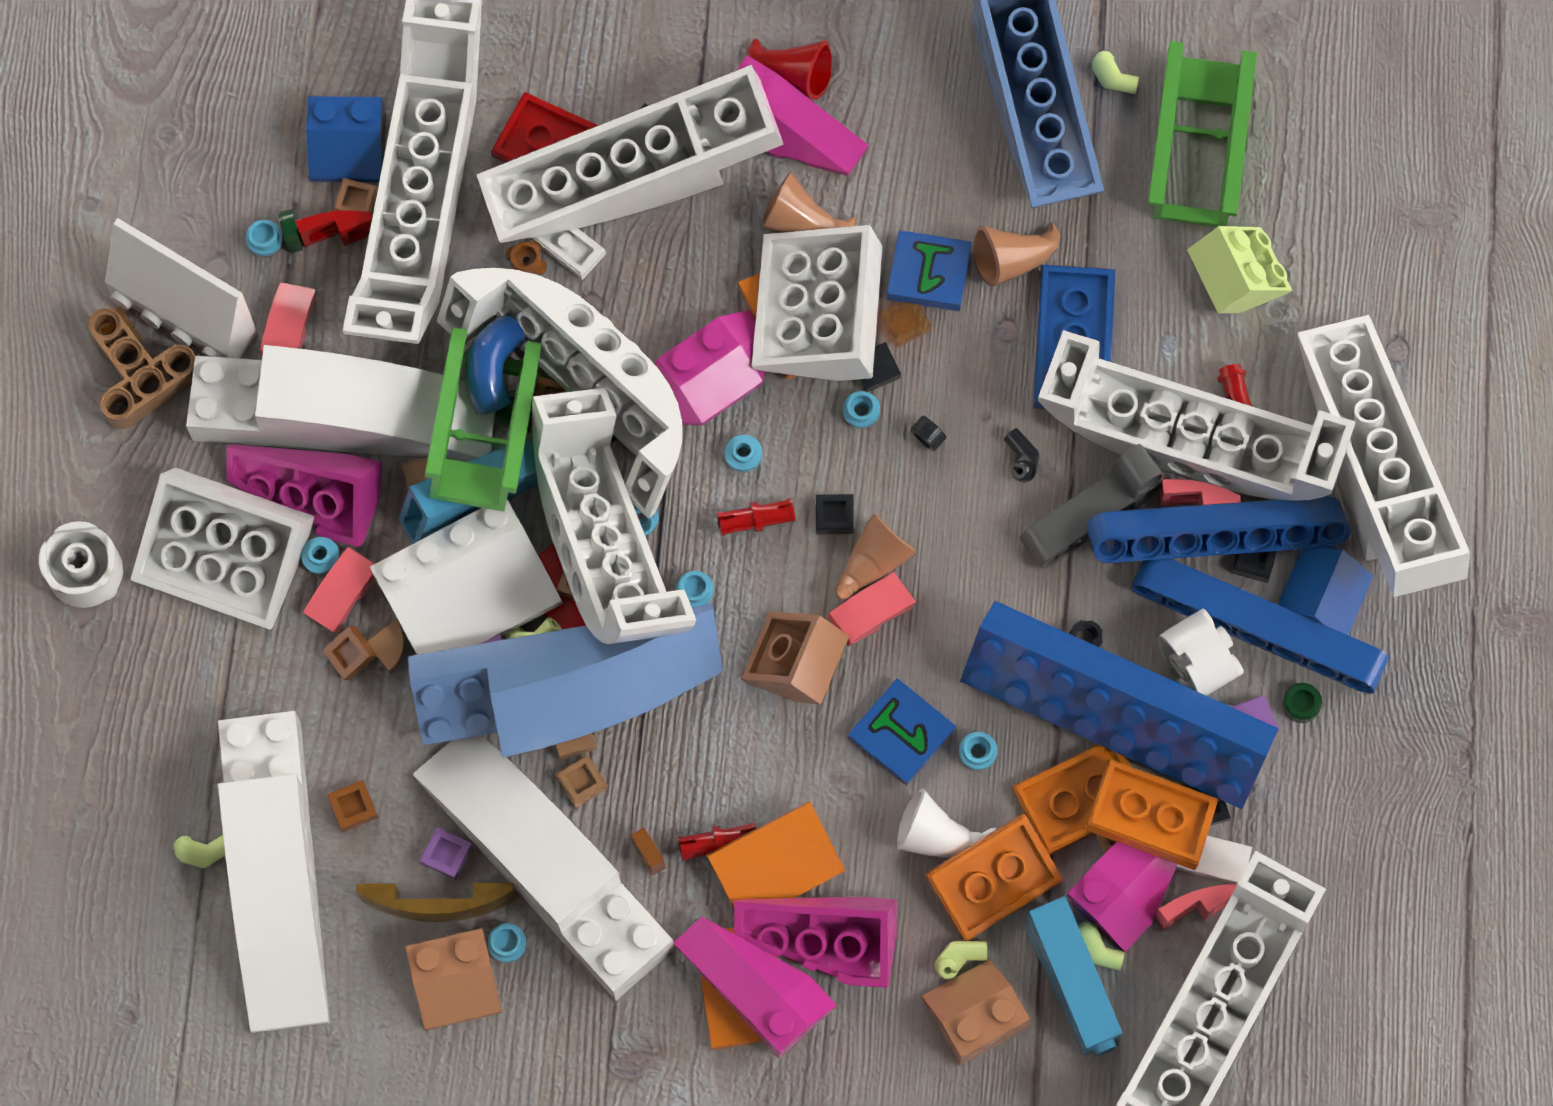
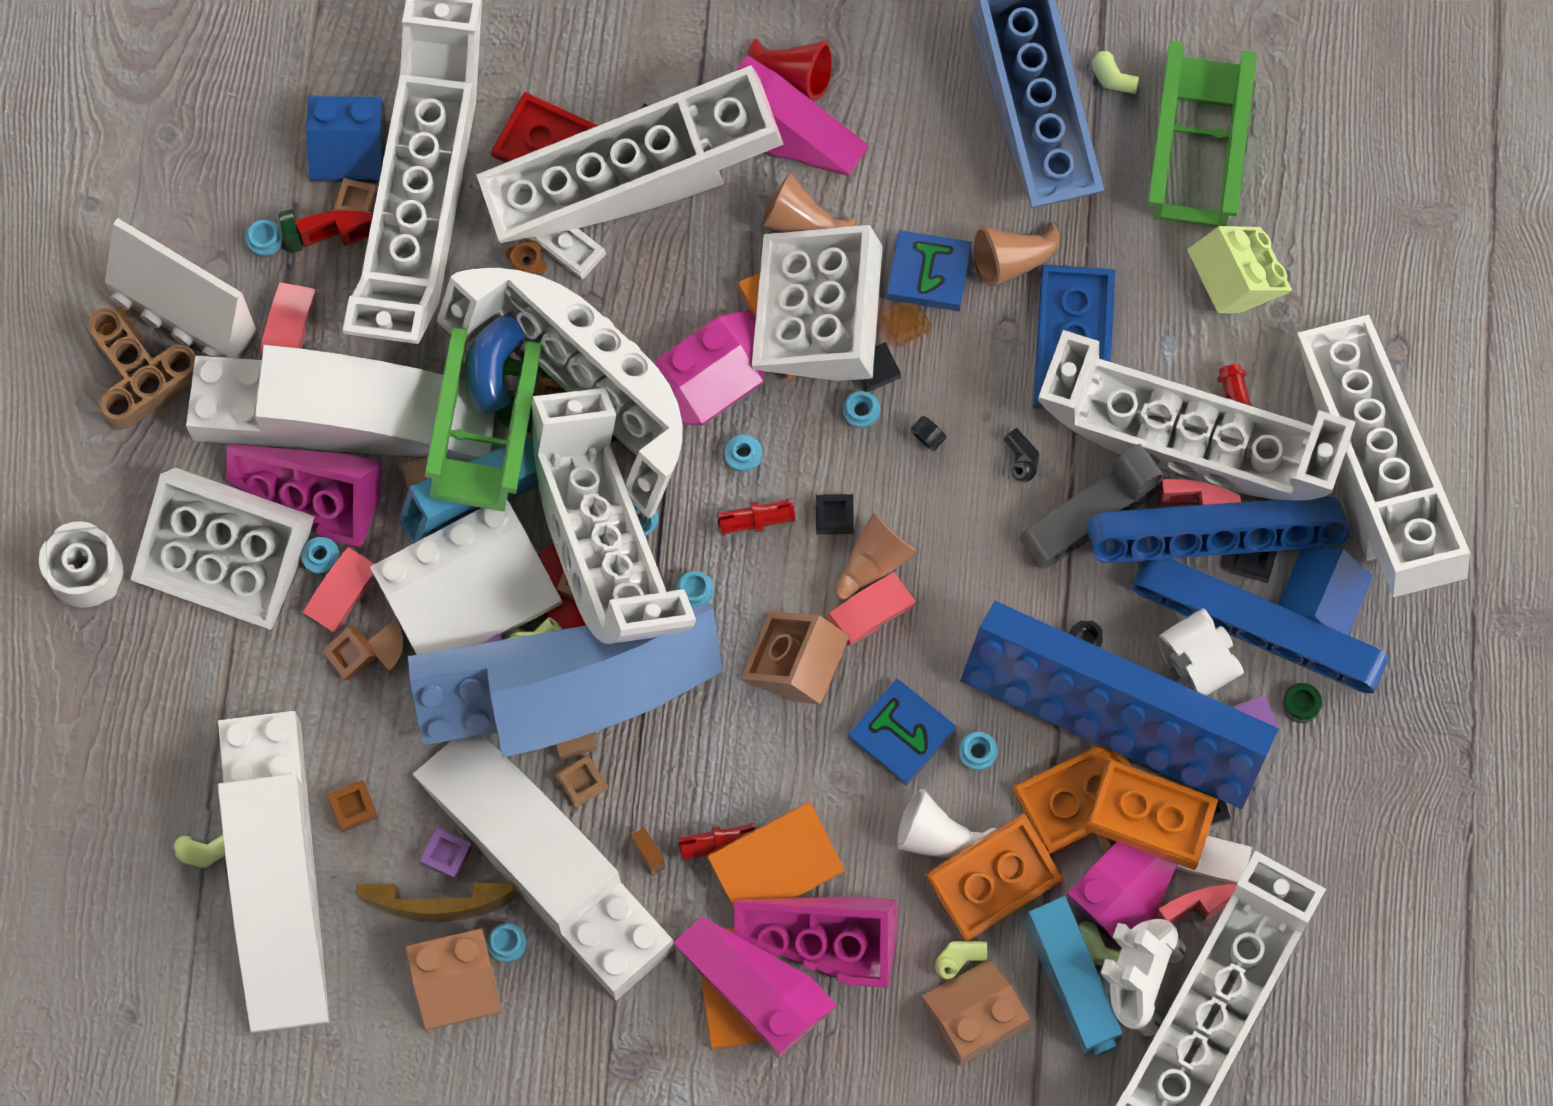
(1140, 971): none -> white connector

